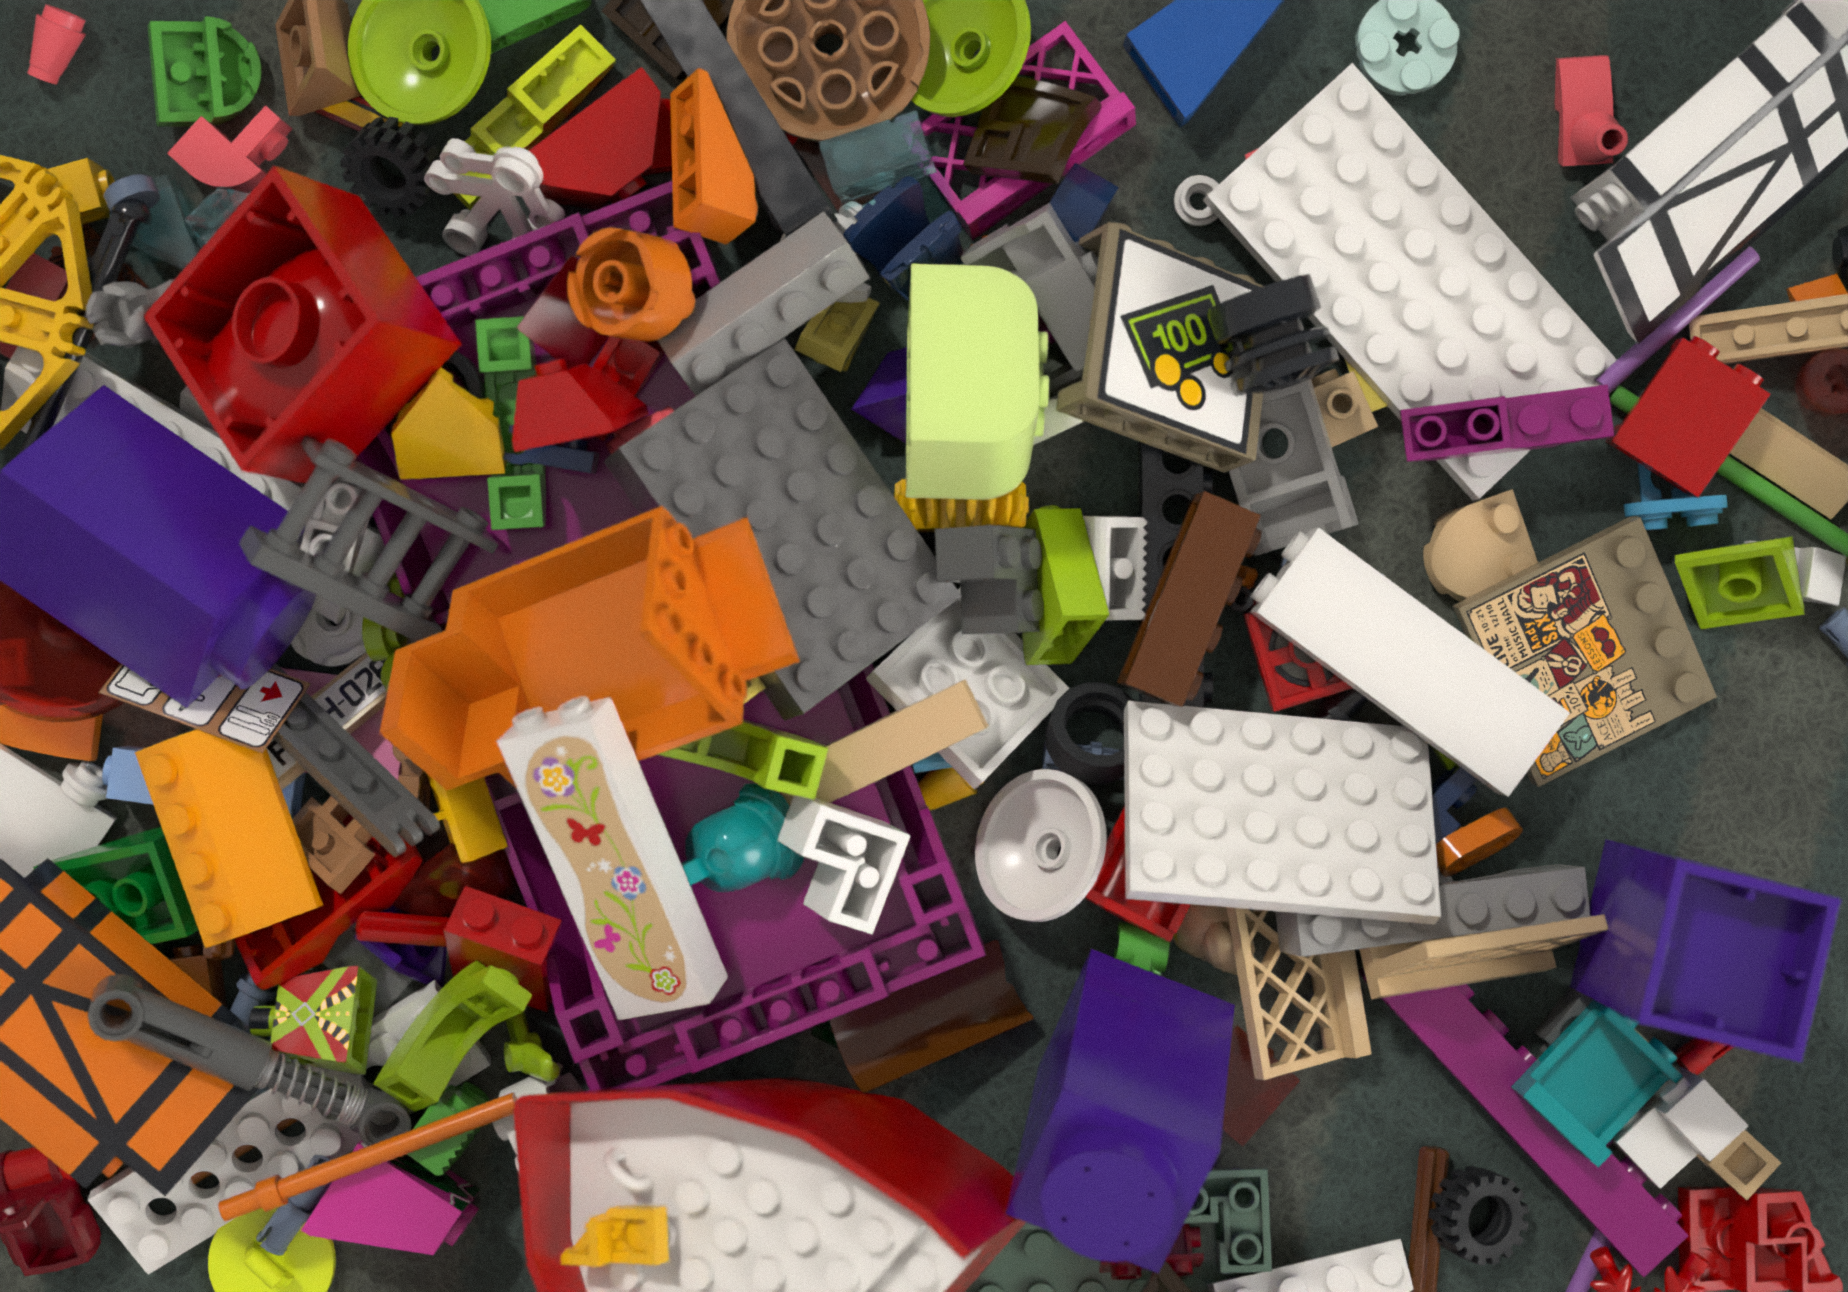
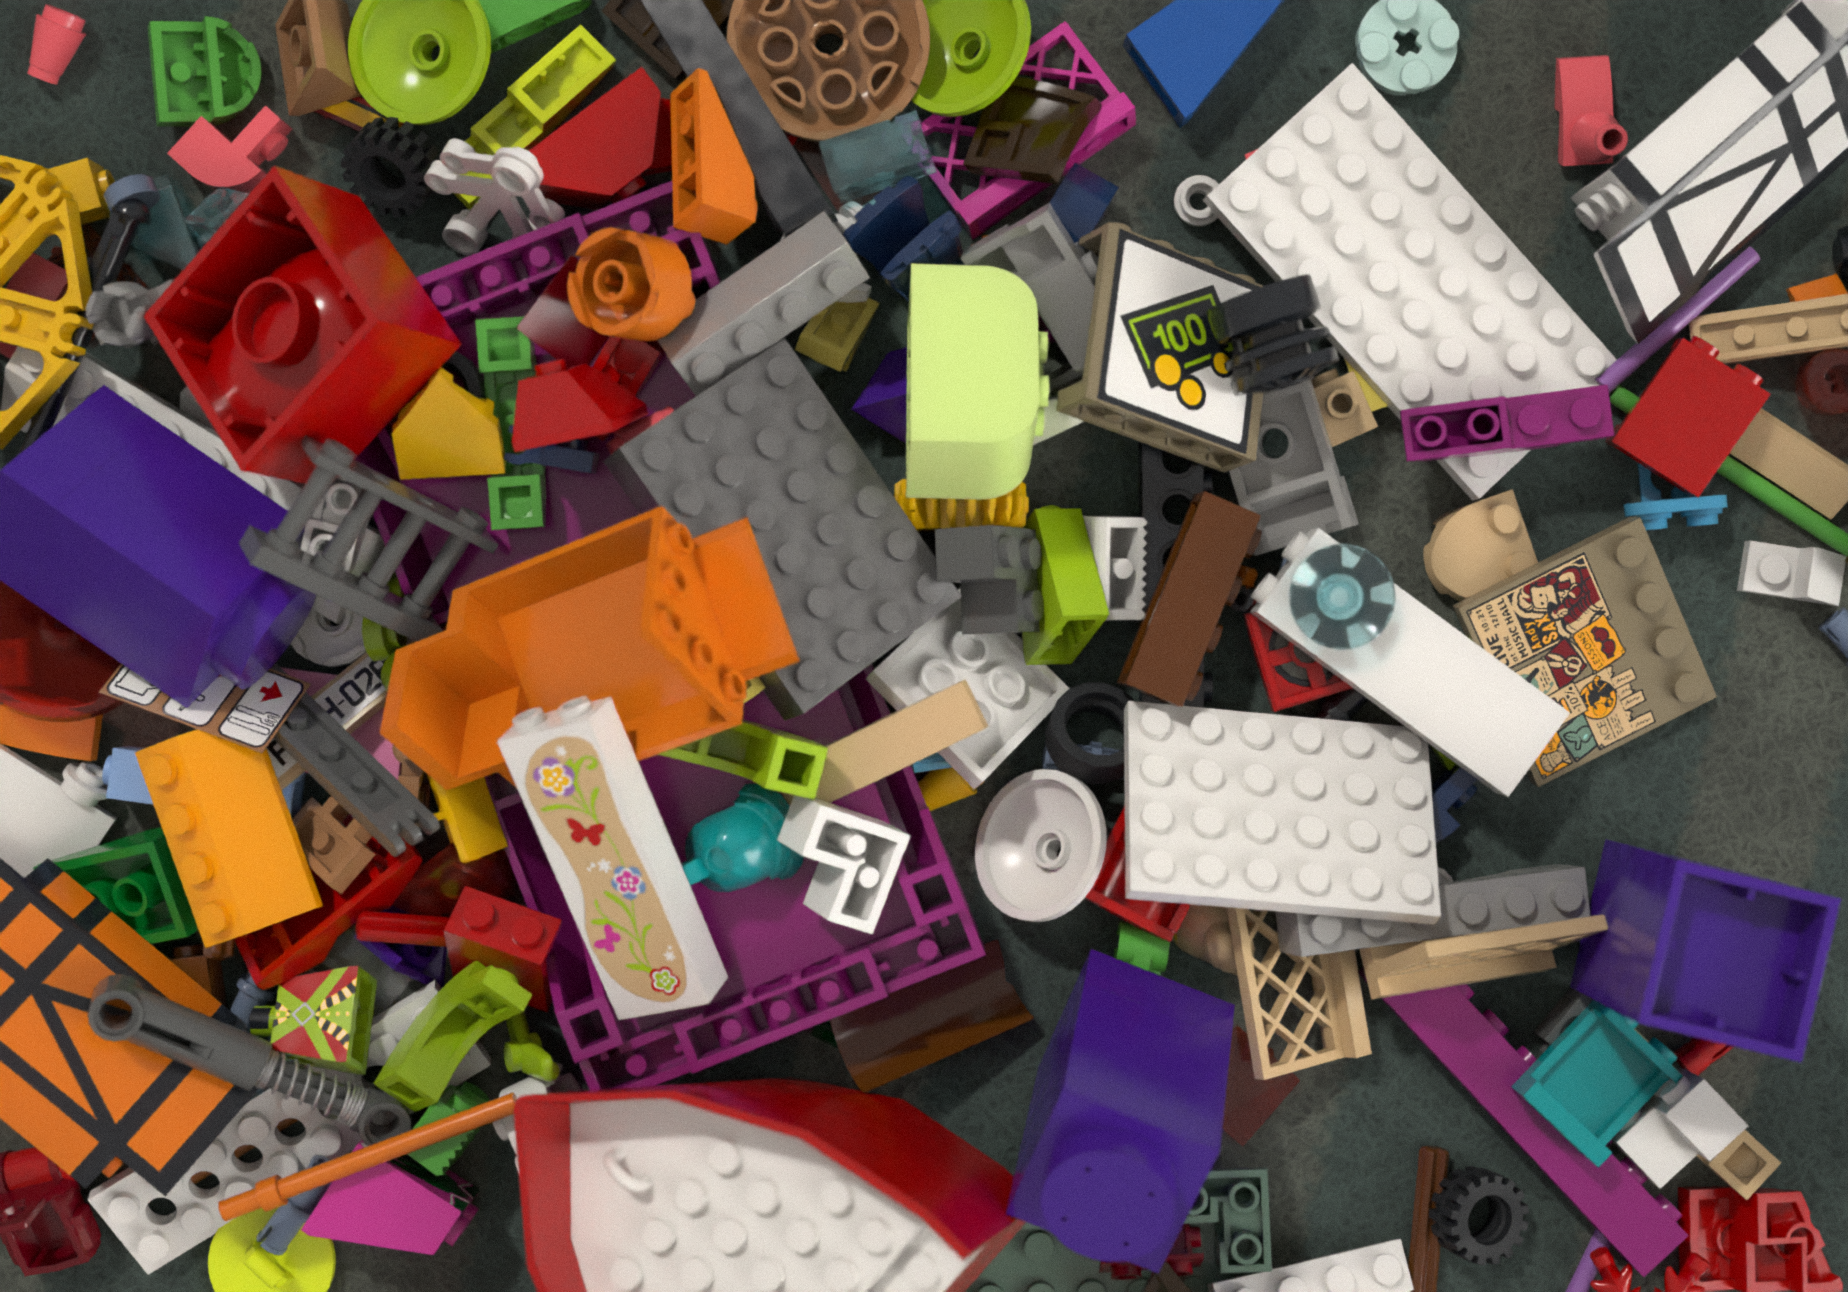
(622, 1236): yellow slope -> none
(1368, 592): none -> clear light blue dish
(1476, 841): orange beam -> none
(1742, 582): lime slope -> none

